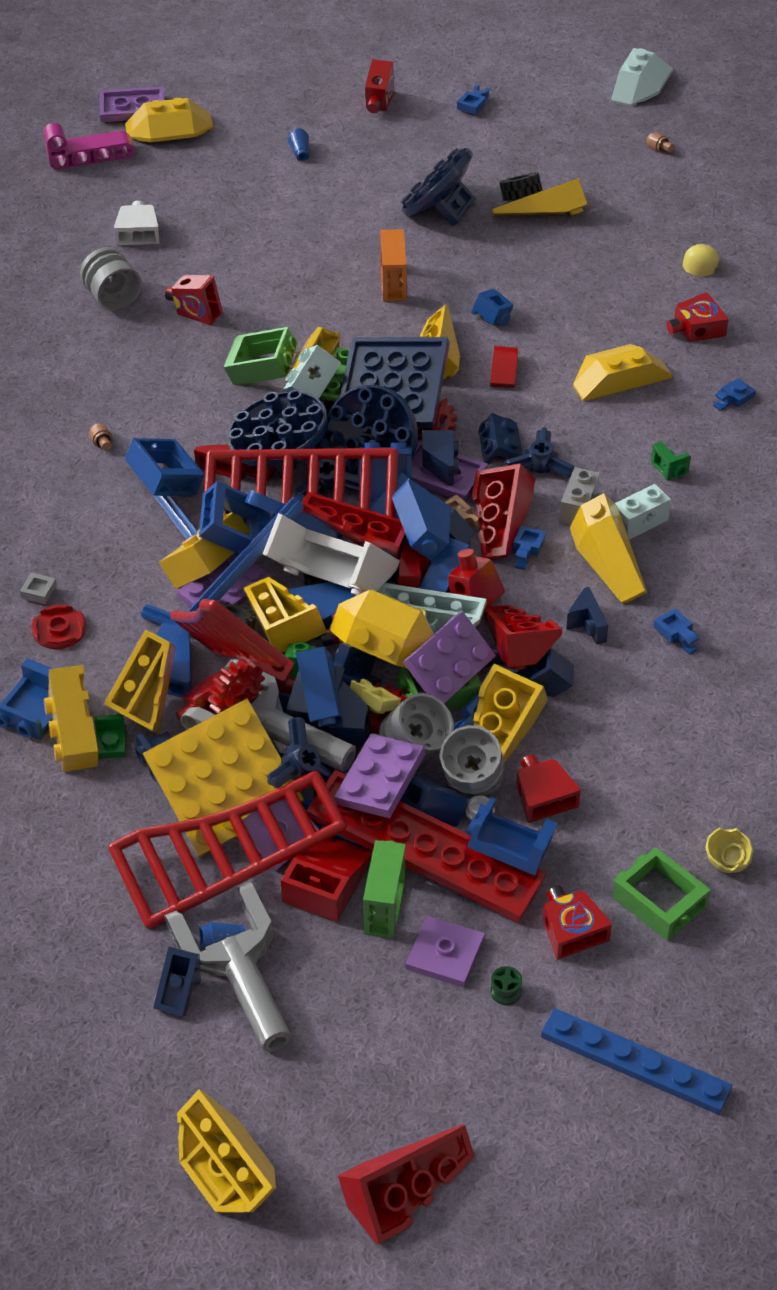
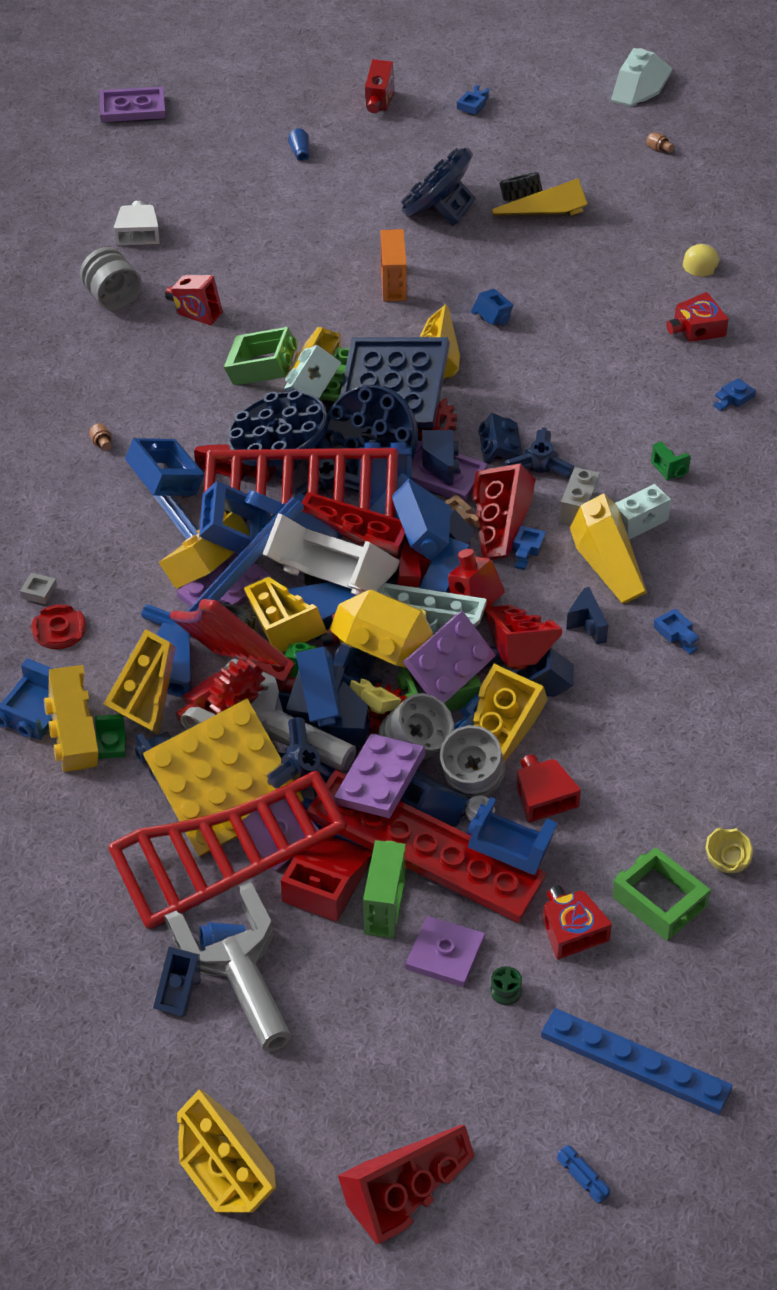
(115, 146): dark pink beam -> none
(168, 120): yellow wedge -> none
(504, 367): red slope -> none
(583, 1173): none -> blue axle
(618, 371): yellow wedge -> none

